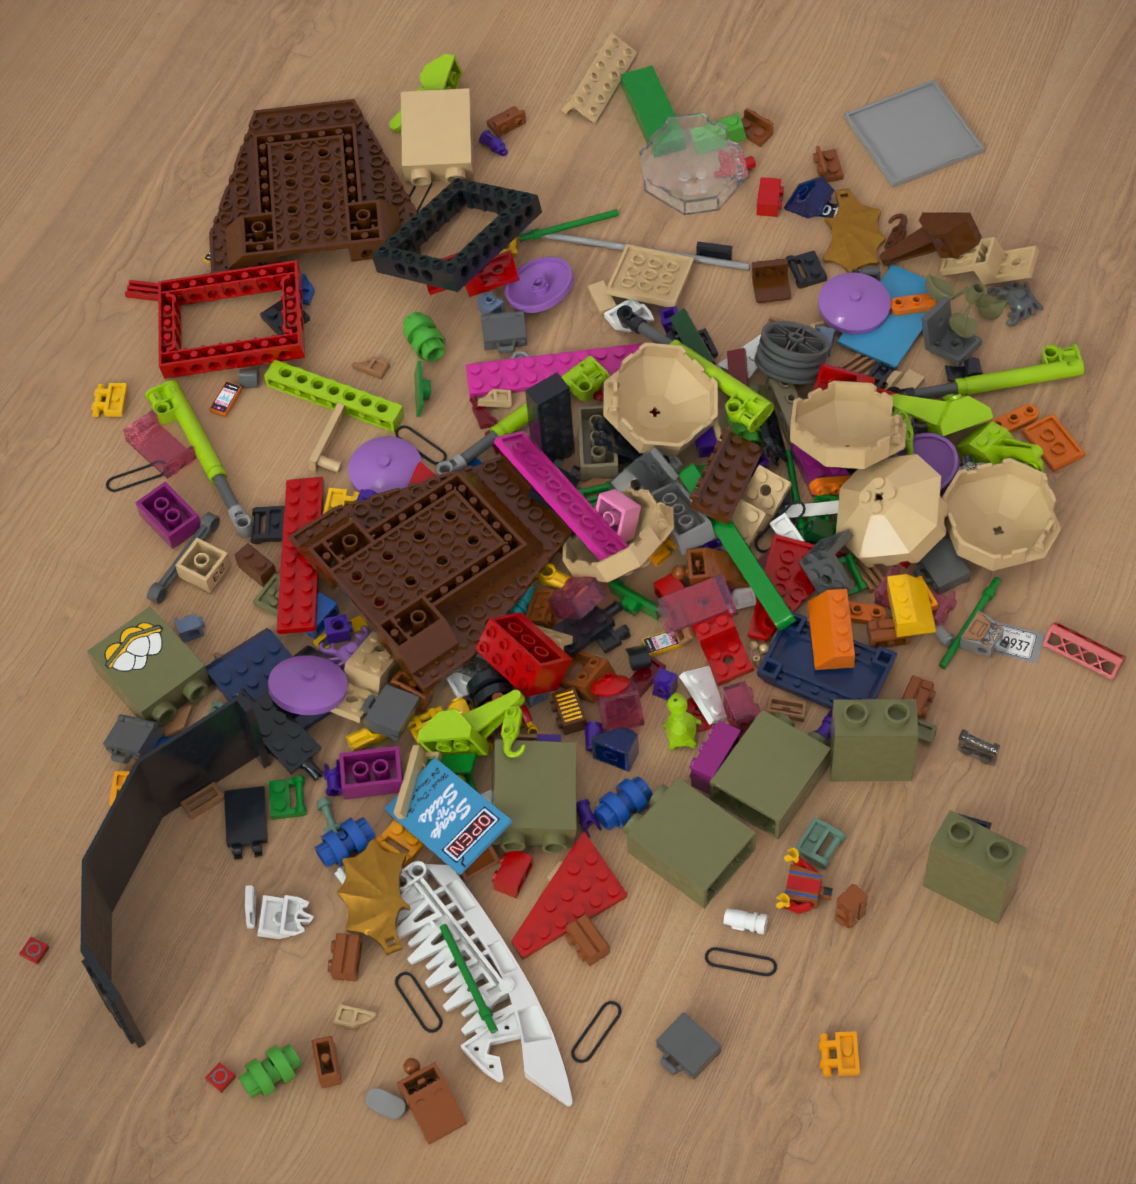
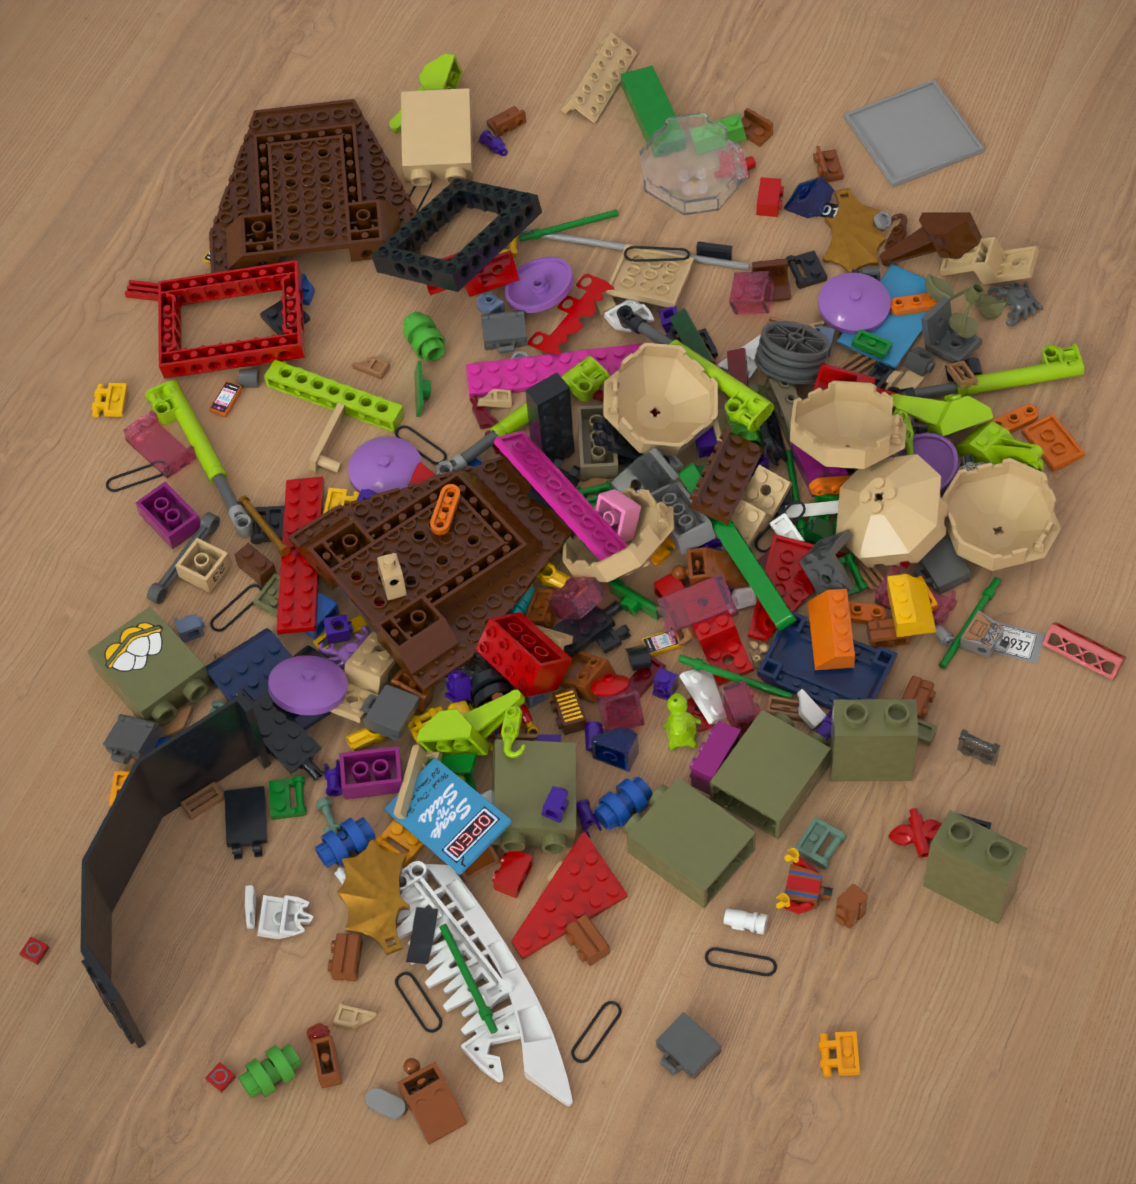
(236, 617): none -> black piece
(245, 502): none -> pearl gold bar
(317, 1031): none -> clear red piece
(390, 570): none -> tan torso
(422, 935): none -> black sticker
(448, 504): none -> orange plate
(458, 686): none -> dark purple brick
(555, 804): none -> dark purple brick
(571, 323): none -> red piece
(659, 248): none -> black piece
(698, 664): none -> green bar
(751, 292): none -> clear pink brick
(809, 710): none -> white tile
(872, 344): none -> green plate
(882, 220): none -> light grey tile
(916, 833): none -> red plant
(920, 361): none -> dark grey brick
(958, 374): none -> medium nougat tile

